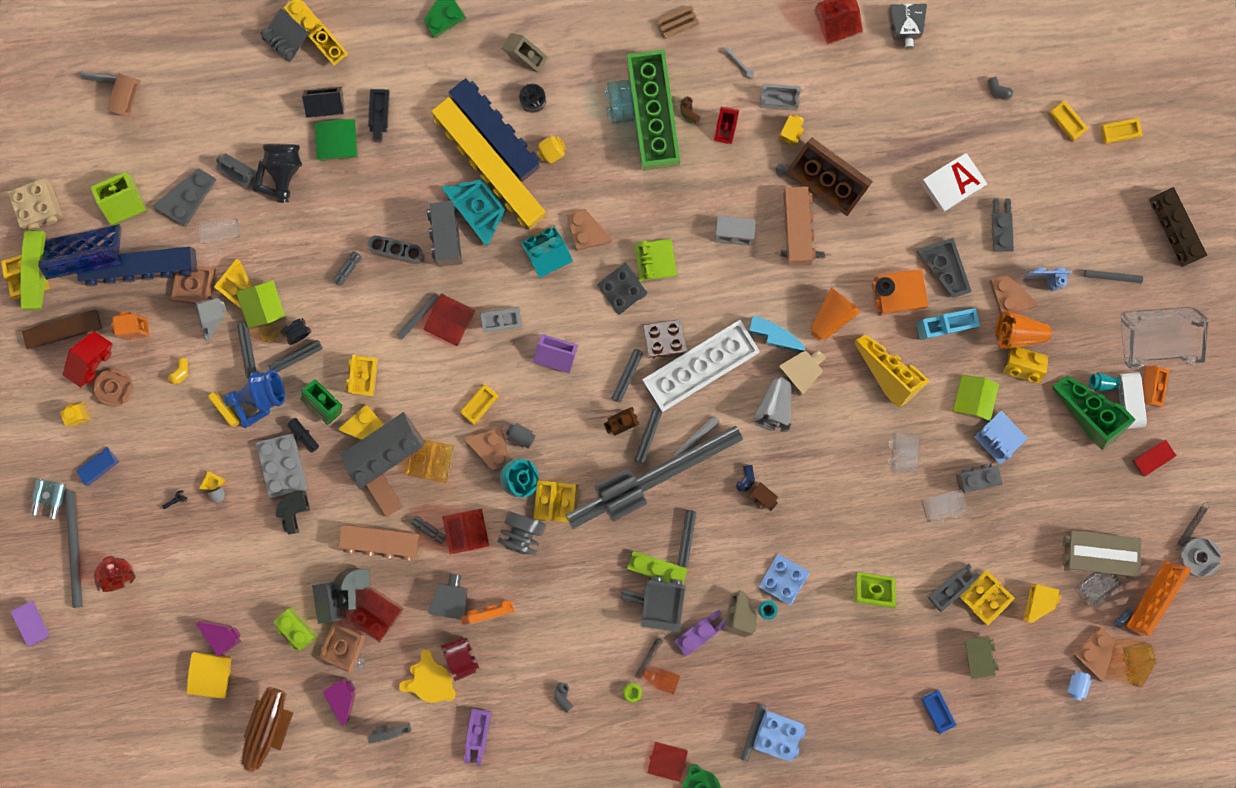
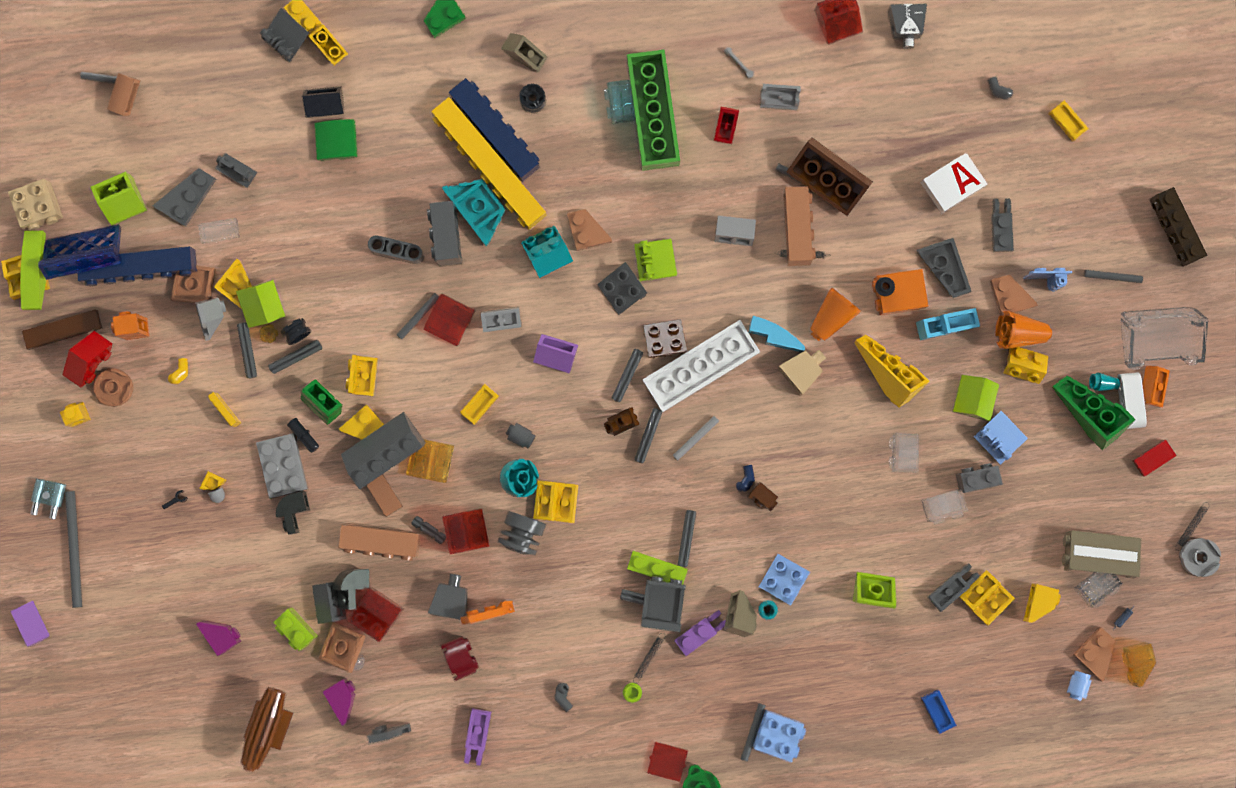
(97, 466): blue slope -> none
(113, 573): clear red cylinder -> none
(208, 675): yellow slope -> none
(261, 391): blue piece -> none
(281, 163): black piece -> none
(347, 268): dark grey axle -> none
(378, 113): black hinge -> none
(430, 681): yellow tile -> none
(490, 448): nougat wing -> none
(551, 149): yellow head -> none
(625, 492): dark grey axle -> none
(665, 680): clear orange plate -> none
(687, 111): reddish brown arm -> none
(692, 15): medium nougat tile -> none
(776, 406): light grey cone -> none
(792, 130): yellow brick -> none
(980, 656): olive brick -> none
(1121, 131): yellow tile -> none
(1157, 598): orange fence -> none

